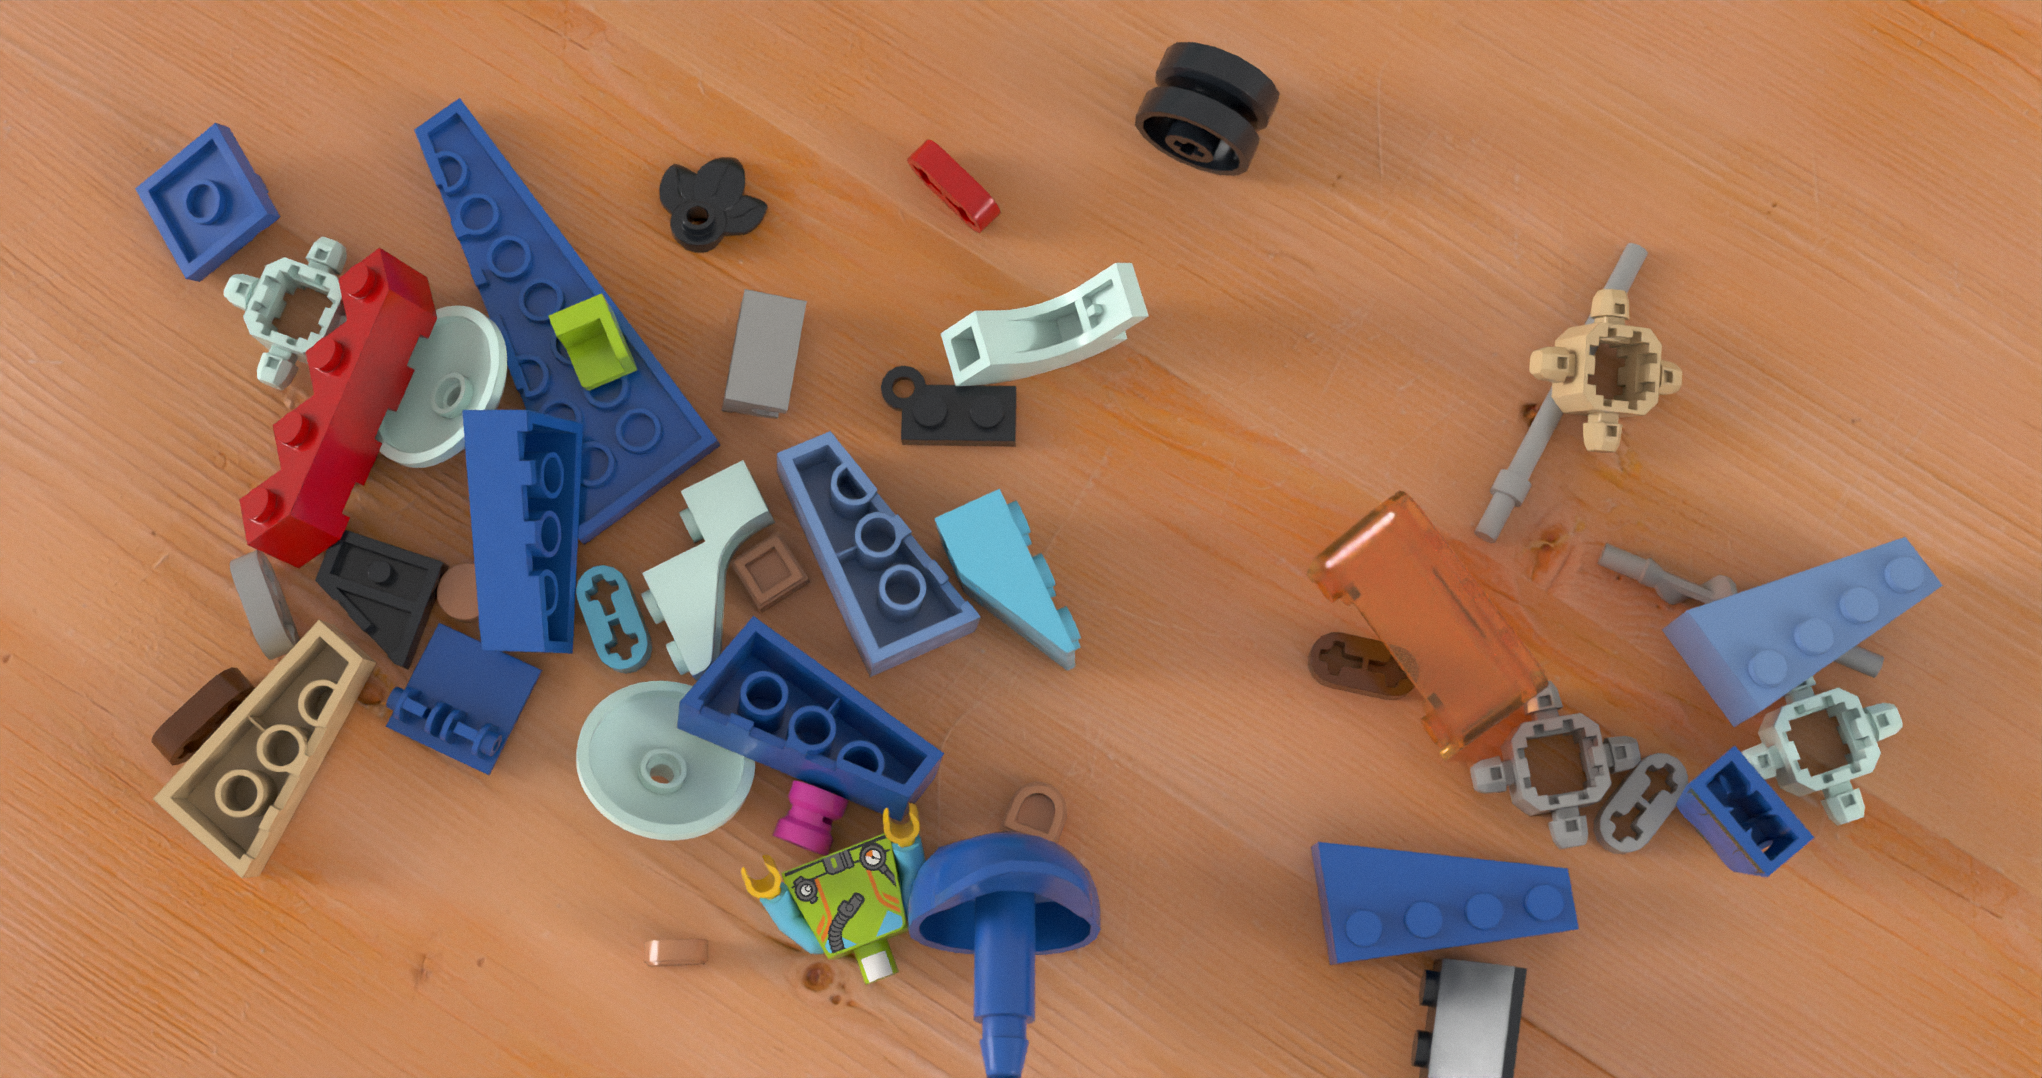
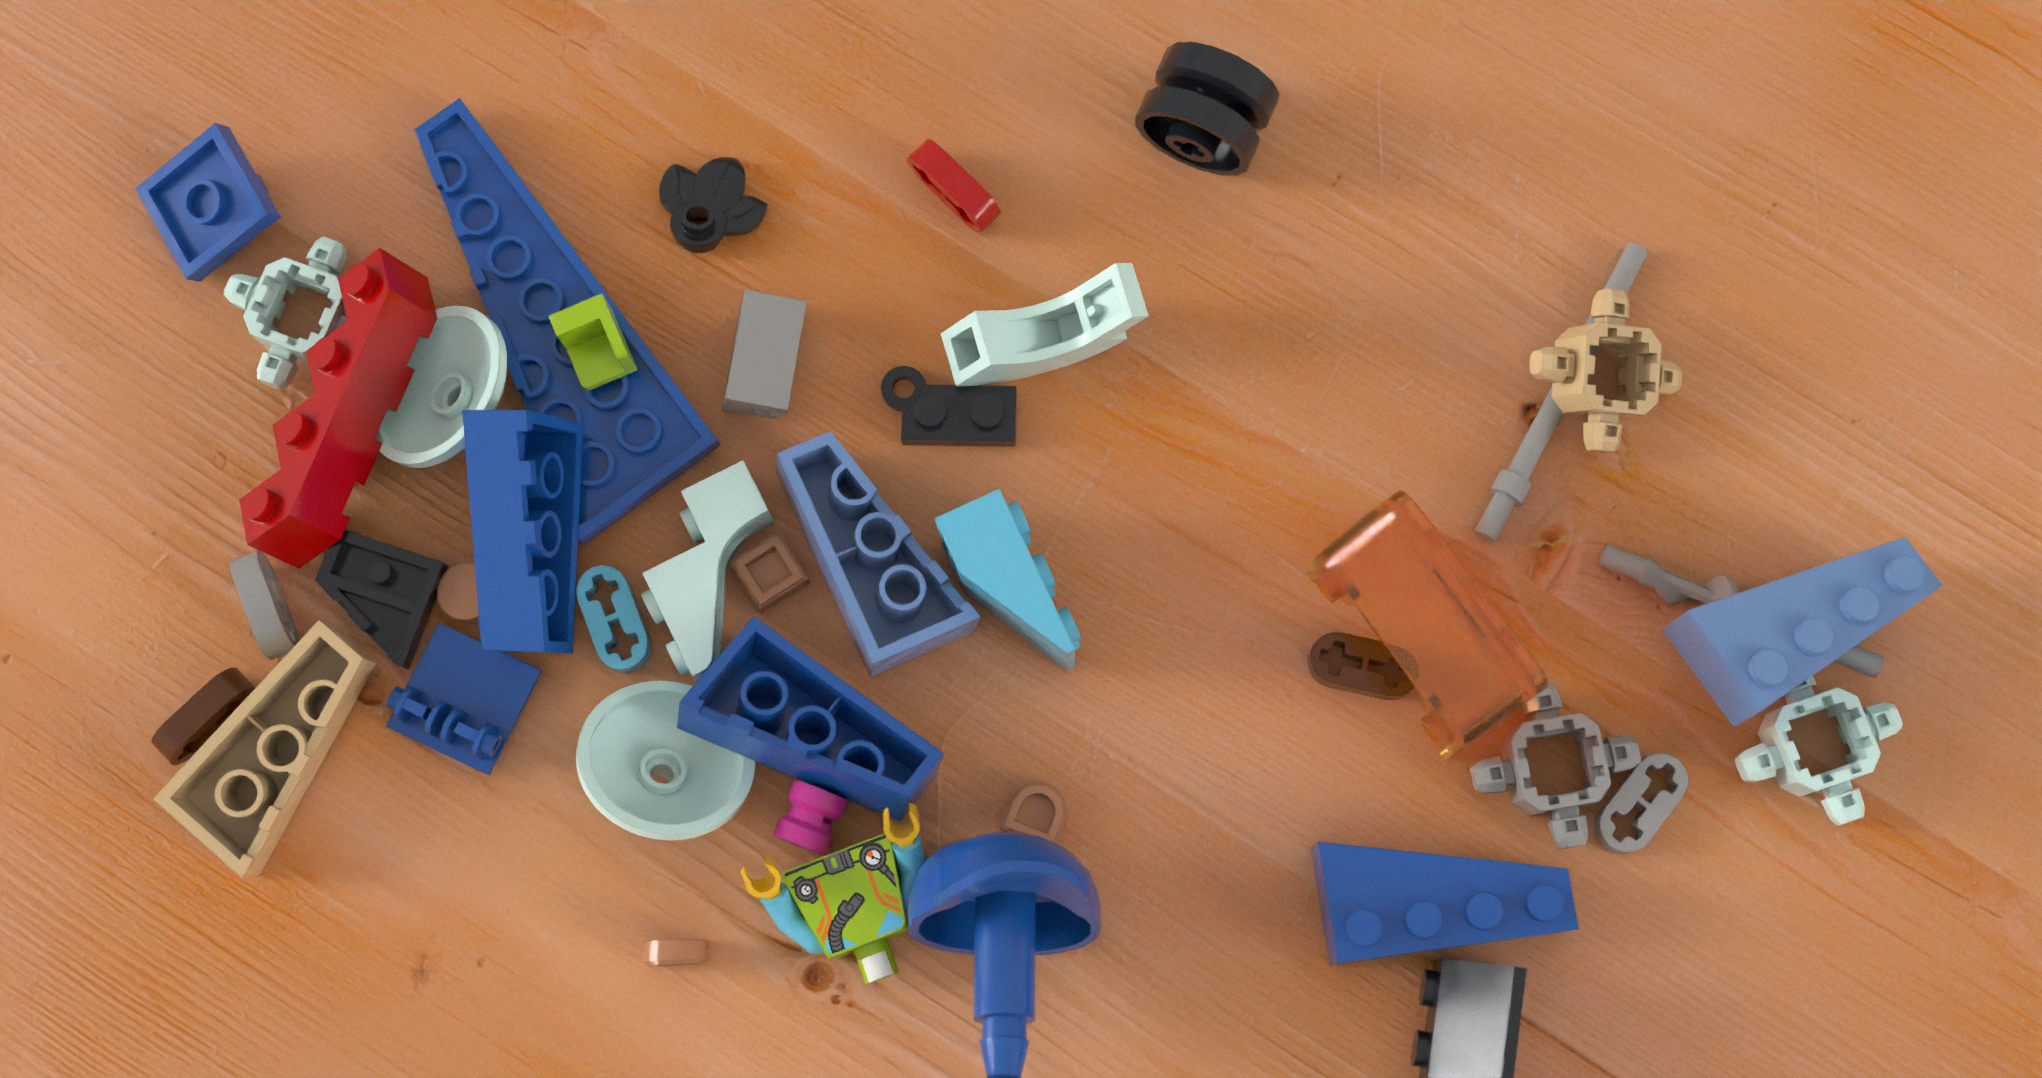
(1742, 816): blue torso -> none

